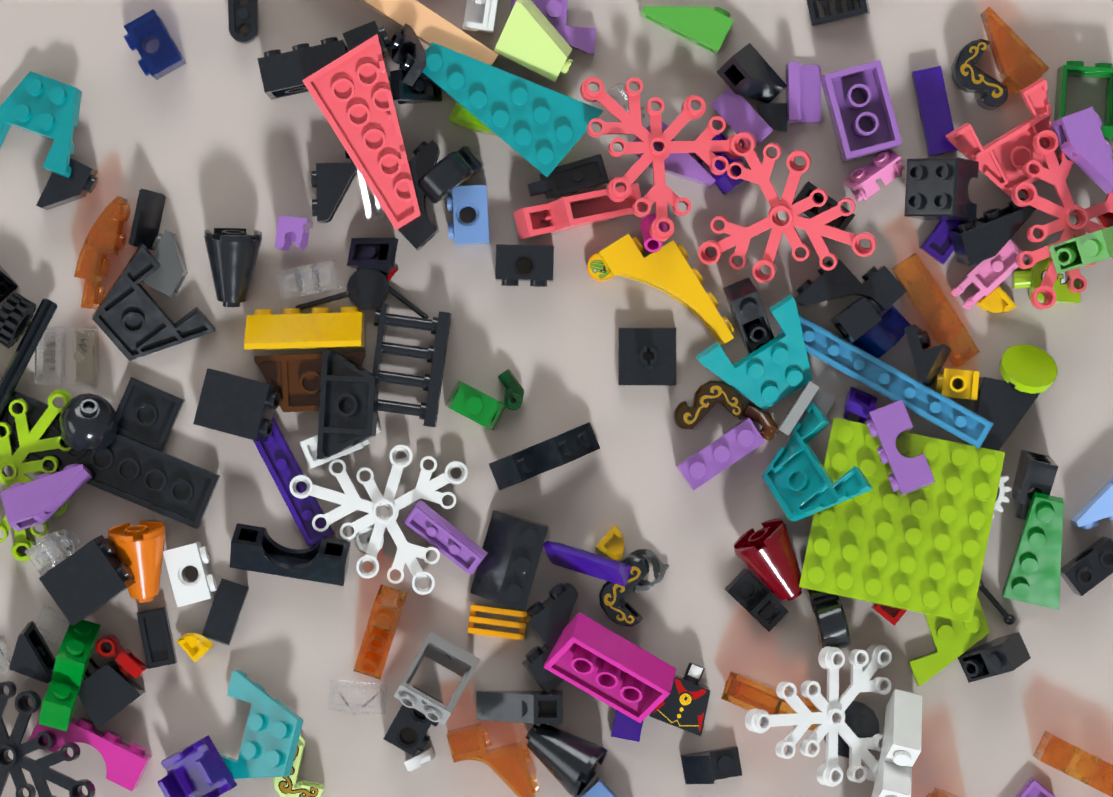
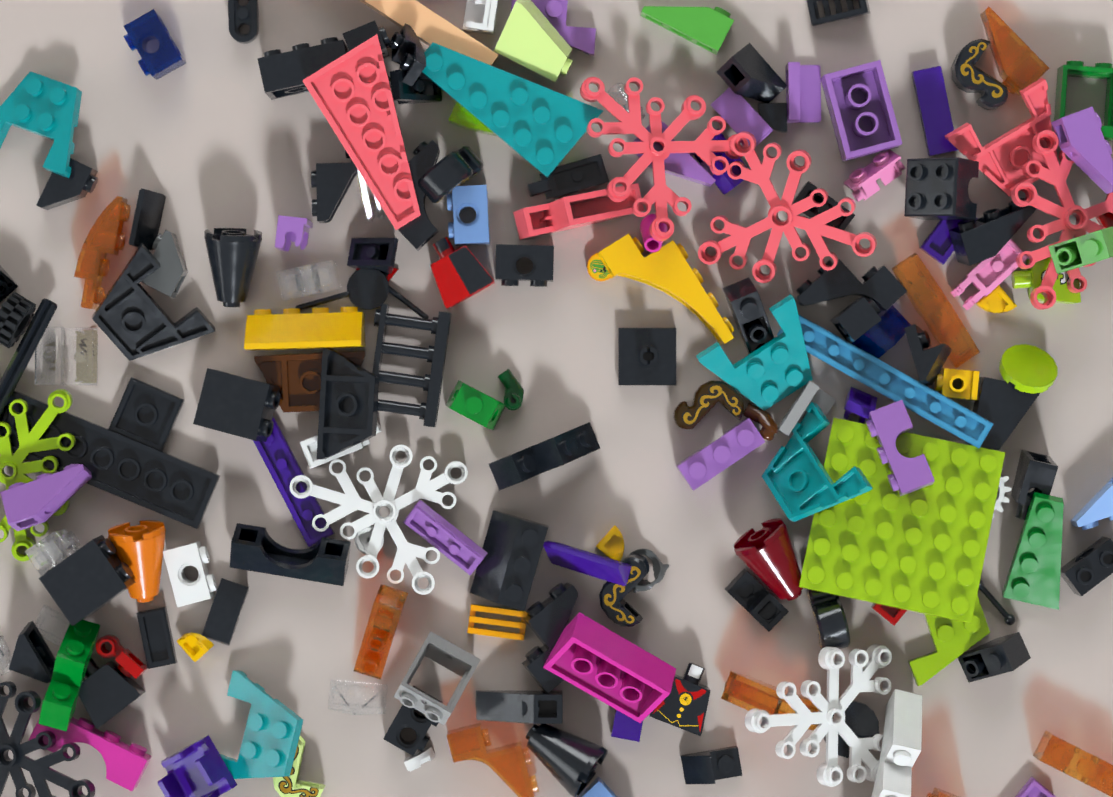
(88, 423): black cylinder -> none
(458, 273): none -> torso

